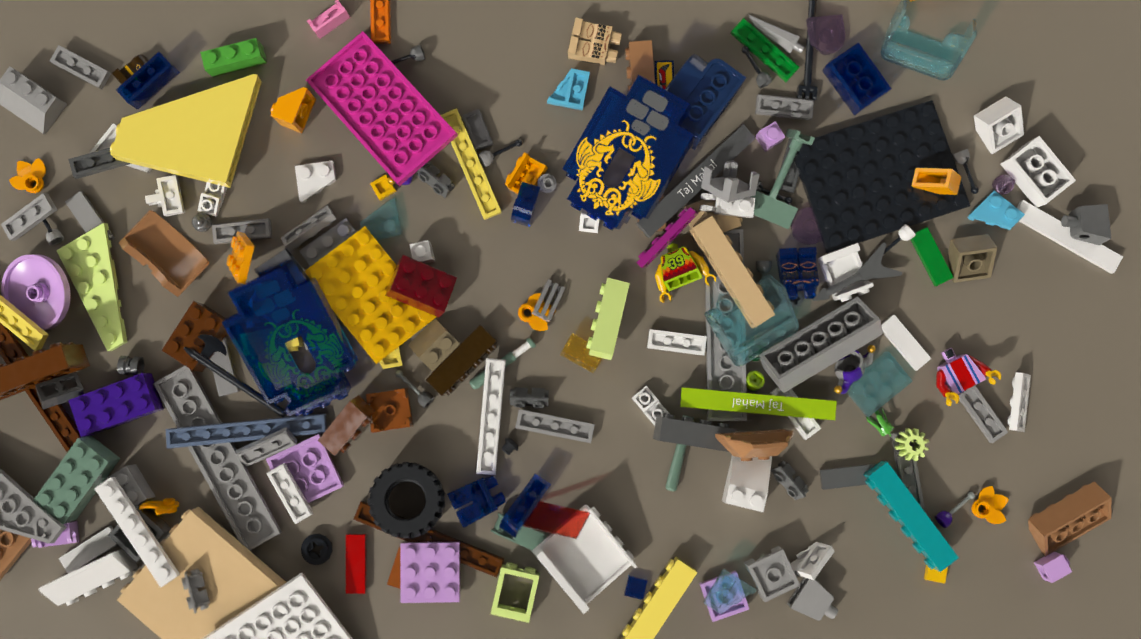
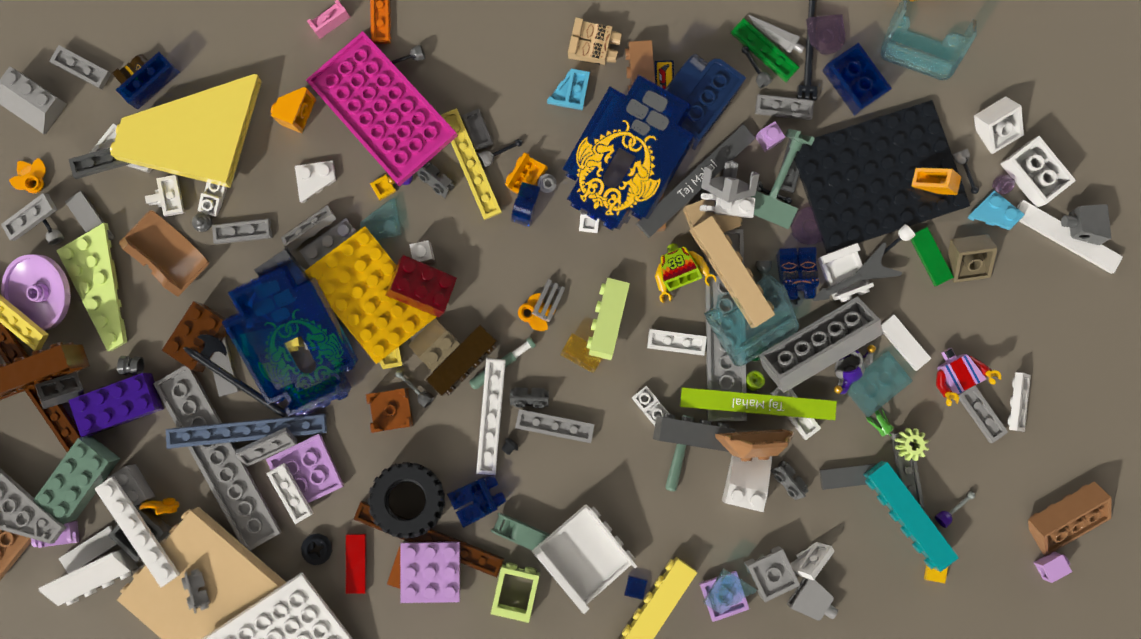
(233, 57): bright green brick -> none
(241, 257): light orange plate -> none
(347, 426): reddish brown brick -> none
(524, 505): clear blue brick -> none
(558, 520): clear red piece -> none
(672, 231): magenta plate -> none
(992, 506): light orange plate -> none

